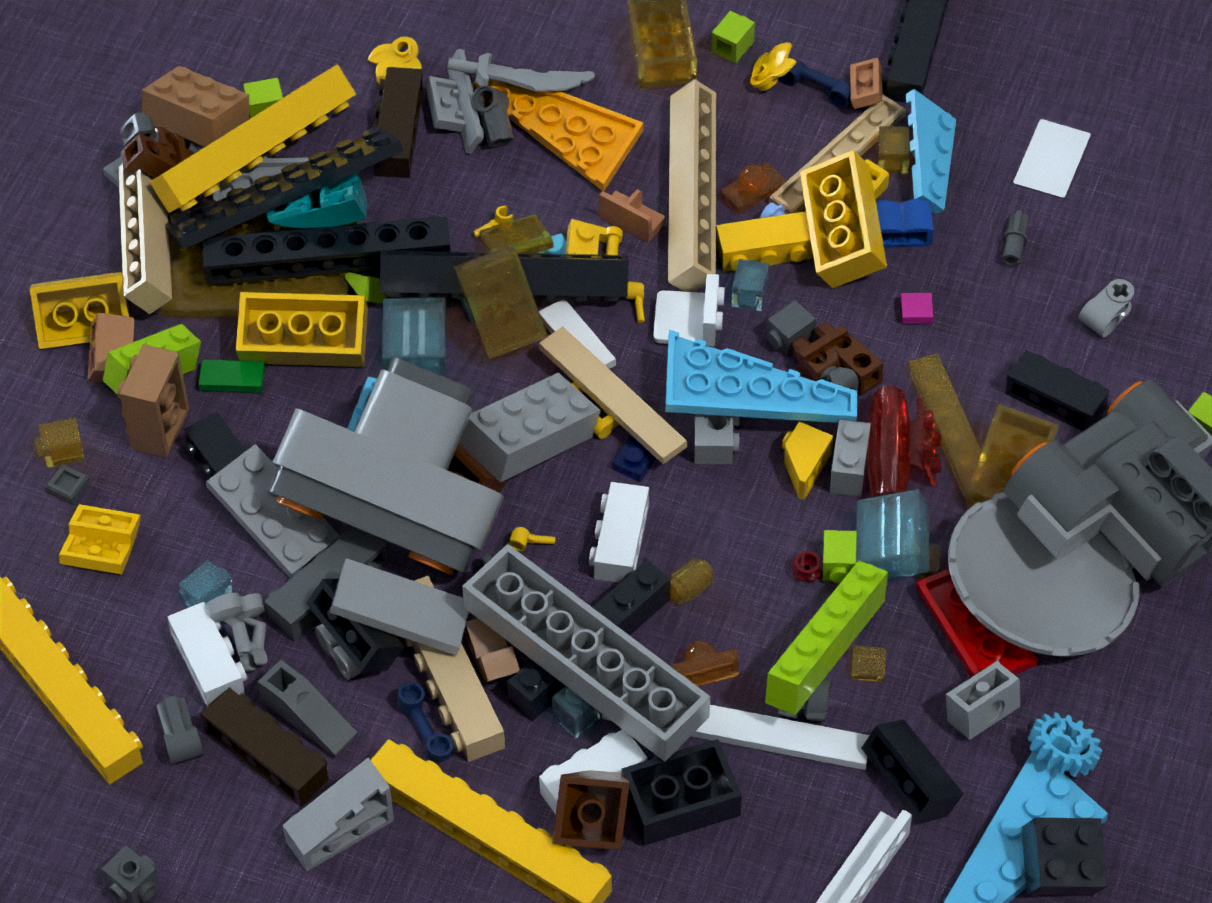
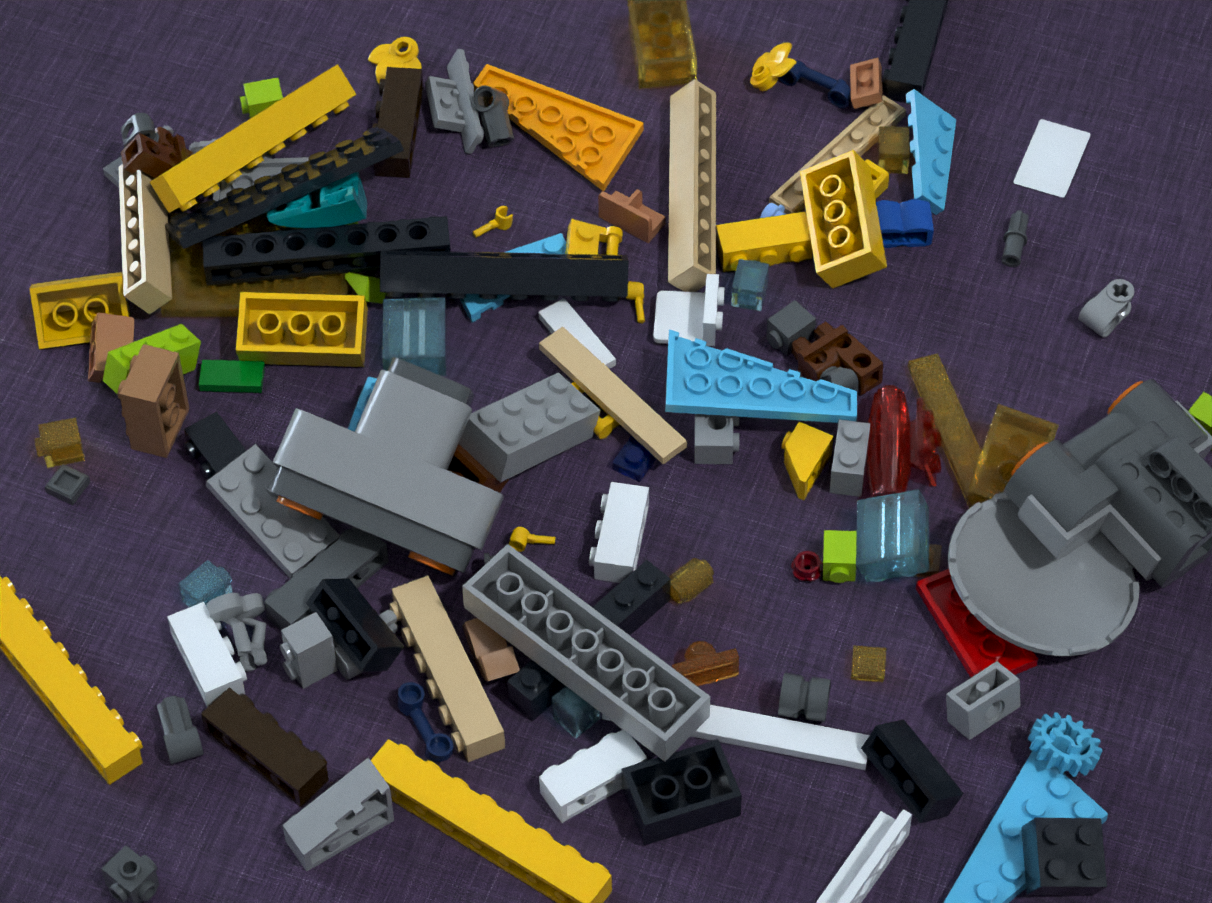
(100, 539): yellow slope -> none
(194, 105): medium nougat brick -> none
(305, 708): dark grey slope -> none
(308, 650): none -> light grey brick
(400, 606): light grey tile -> none
(500, 302): clear yellow brick -> none
(521, 77): light grey sword -> none
(524, 234): clear yellow tile -> none
(591, 809): reddish brown slope -> none
(733, 37): lime brick -> none
(752, 187): clear orange tile -> none
(826, 637): lime brick -> none
(916, 308): dark pink tile -> none
(1057, 391): black brick -> none

